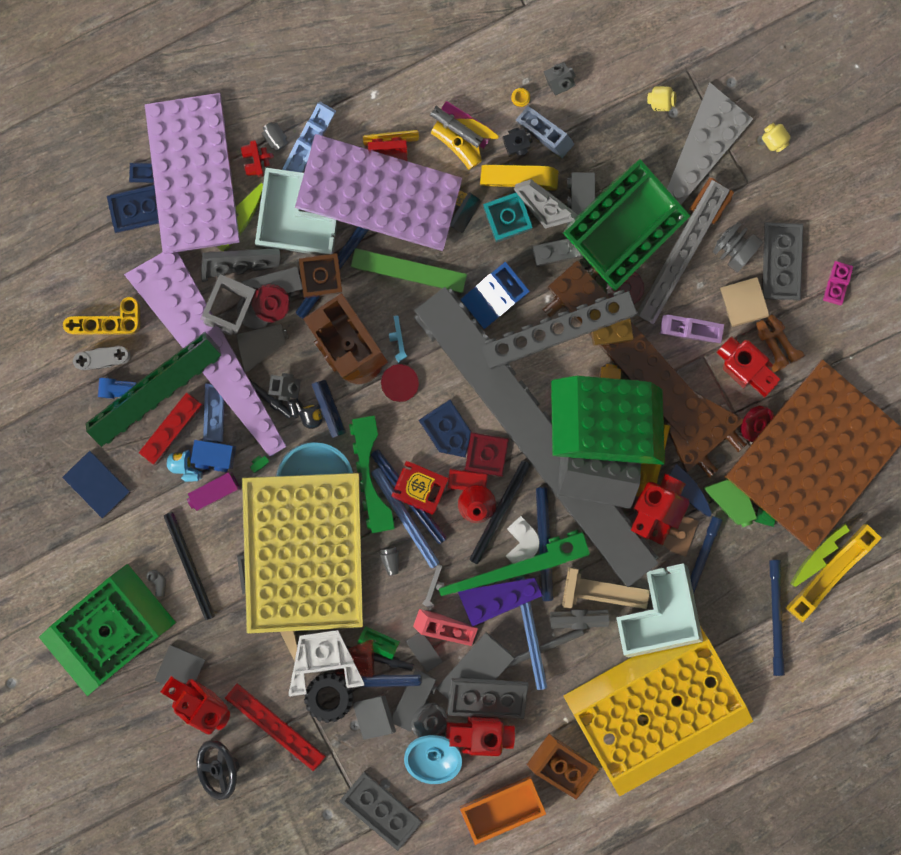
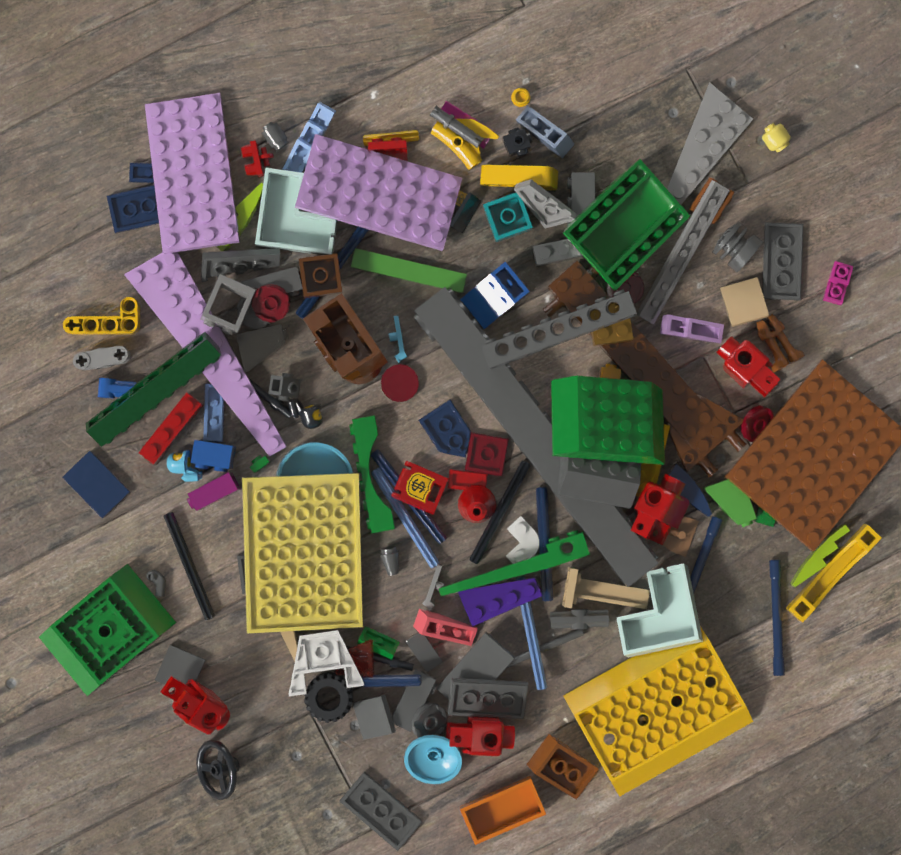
(275, 727): red tile -> none
(328, 408): dark blue tile -> none
(560, 78): dark grey brick -> none
(662, 98): light yellow head -> none

